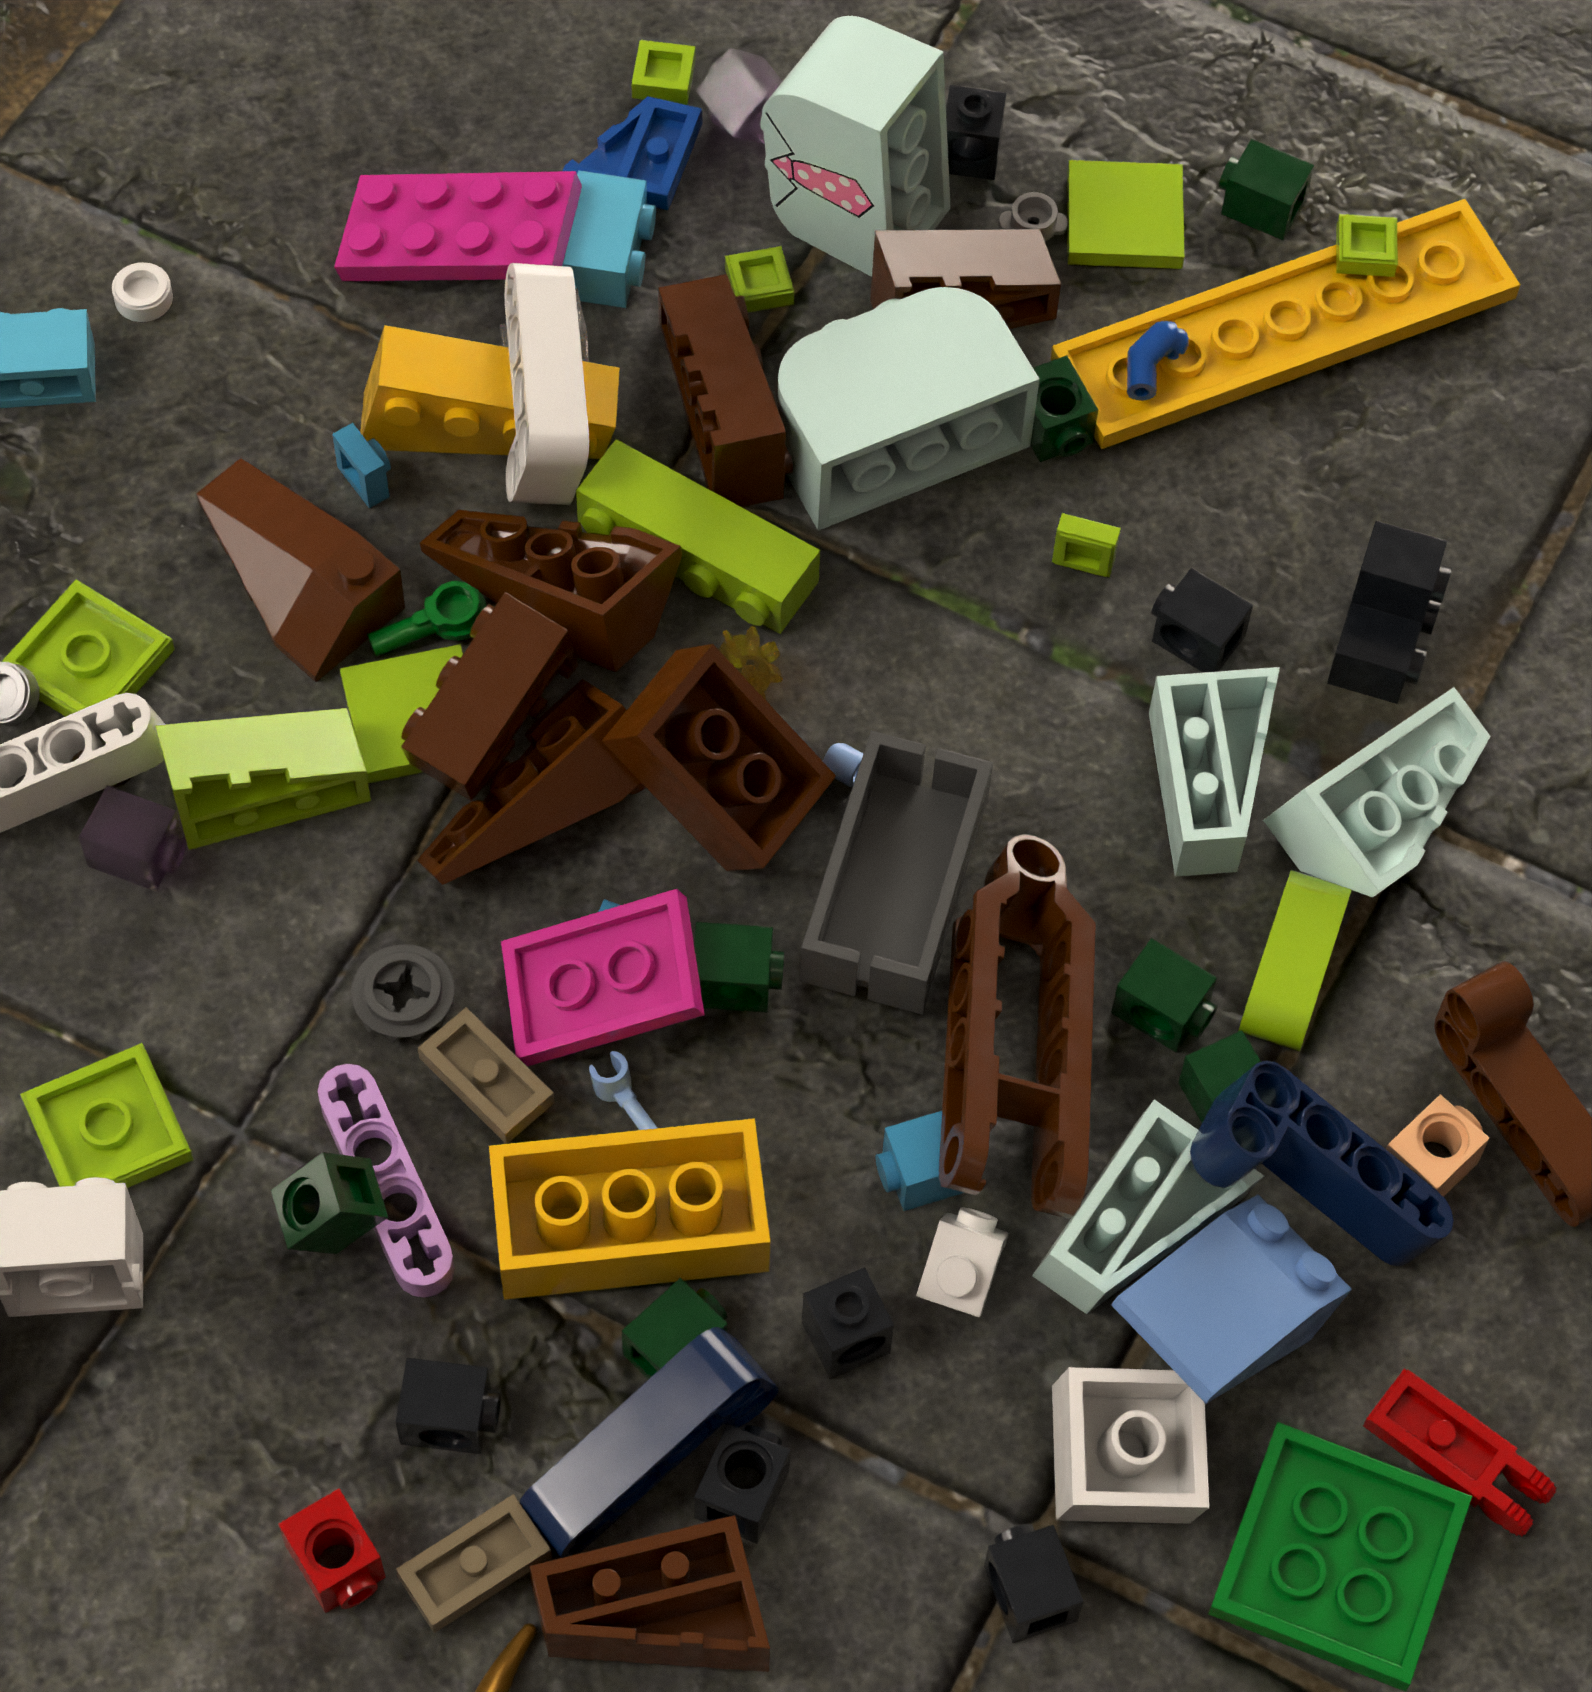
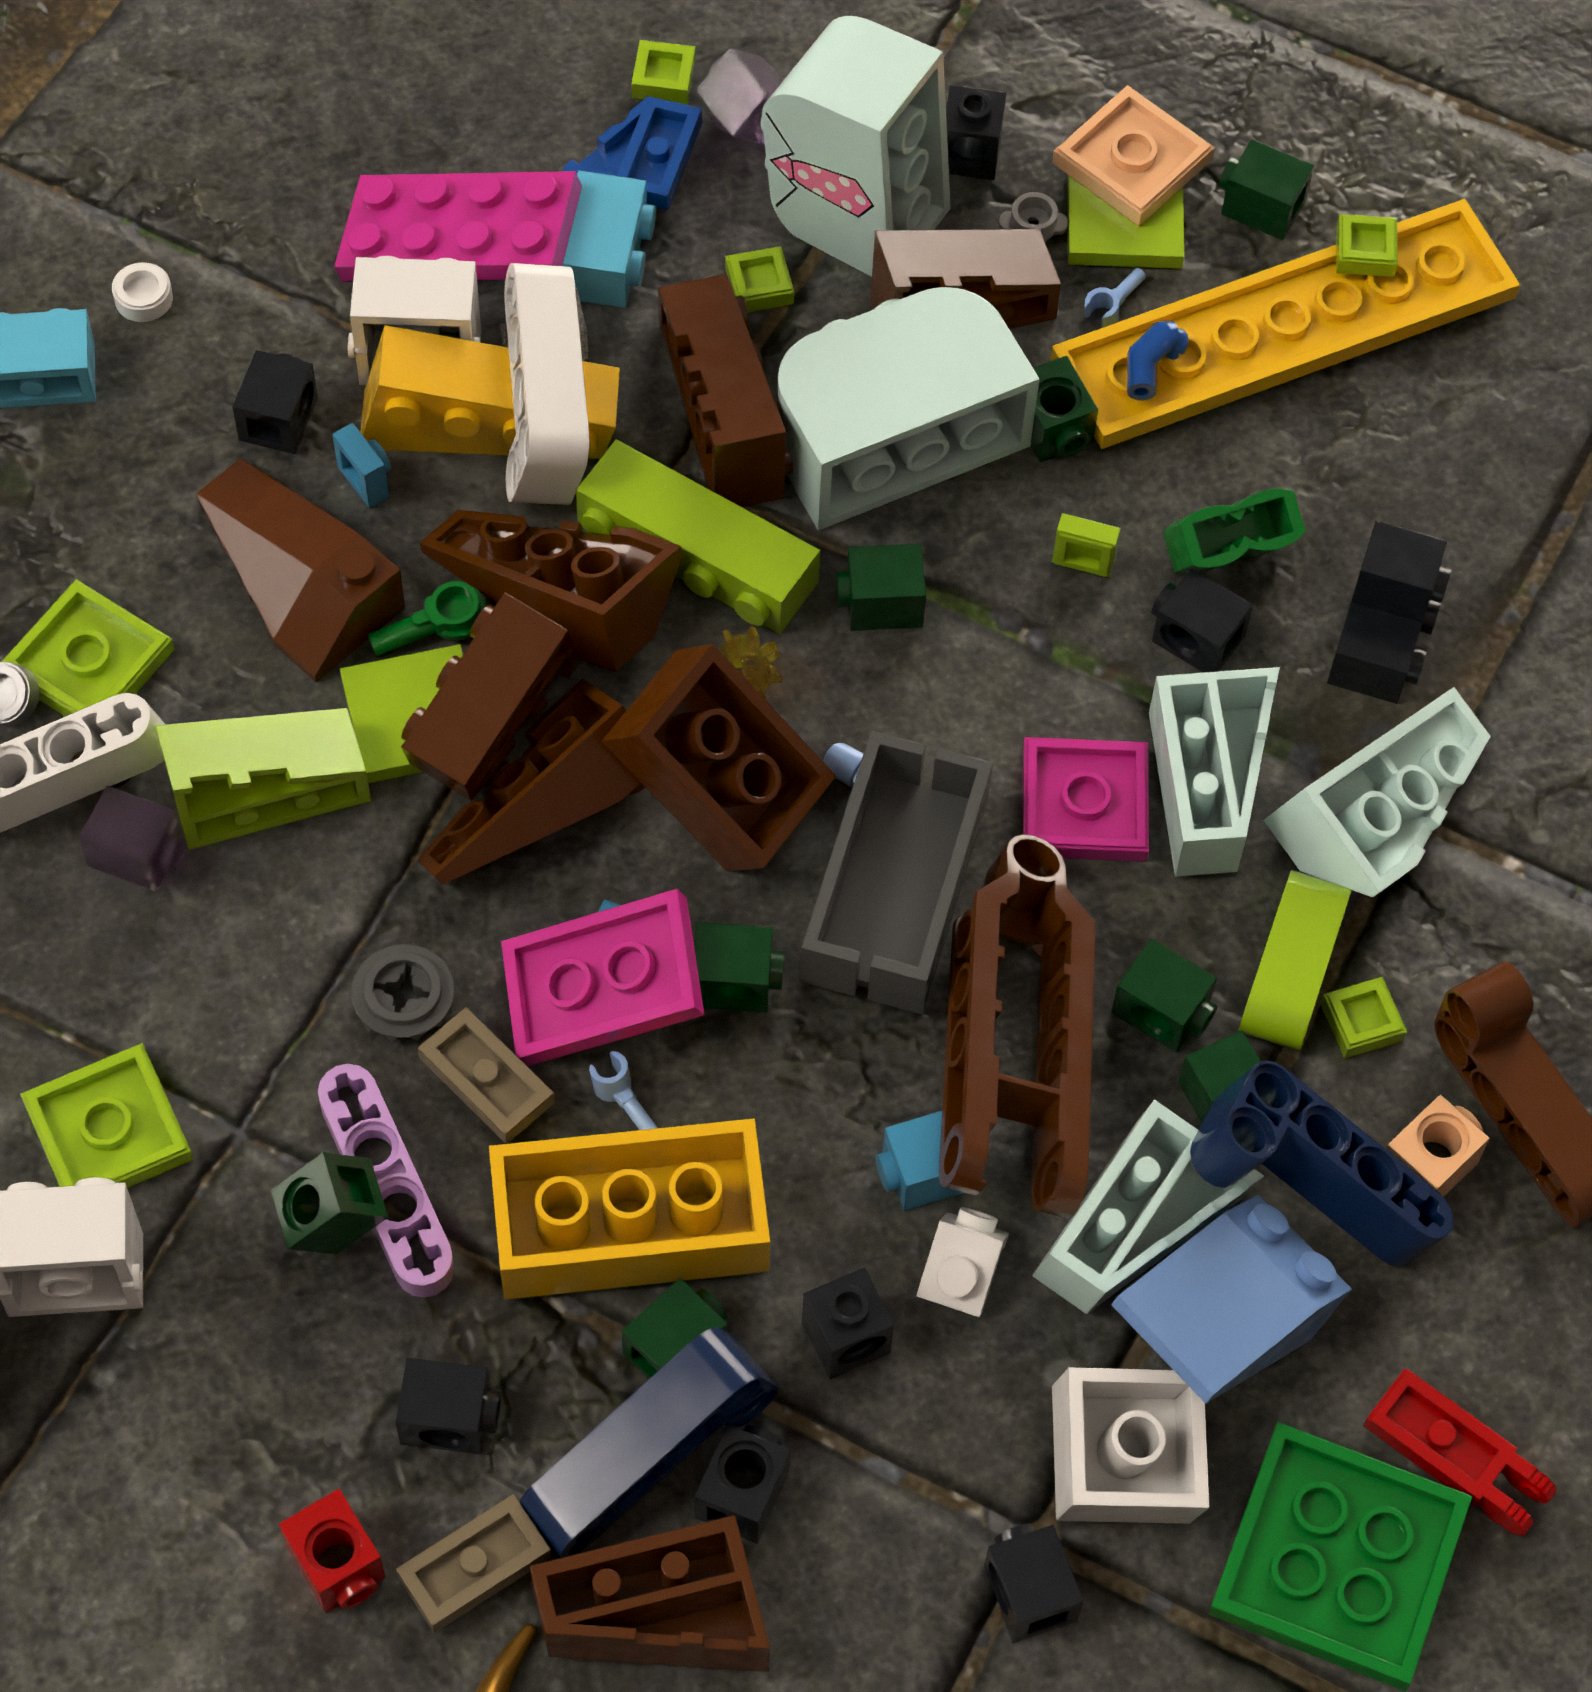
(275, 401): none -> black brick
(410, 295): none -> white brick
(883, 587): none -> dark green brick
(1087, 797): none -> dark pink tile
(1112, 299): none -> light blue hand
(1133, 155): none -> light nougat tile
(1234, 531): none -> green brick
(1363, 1017): none -> lime tile

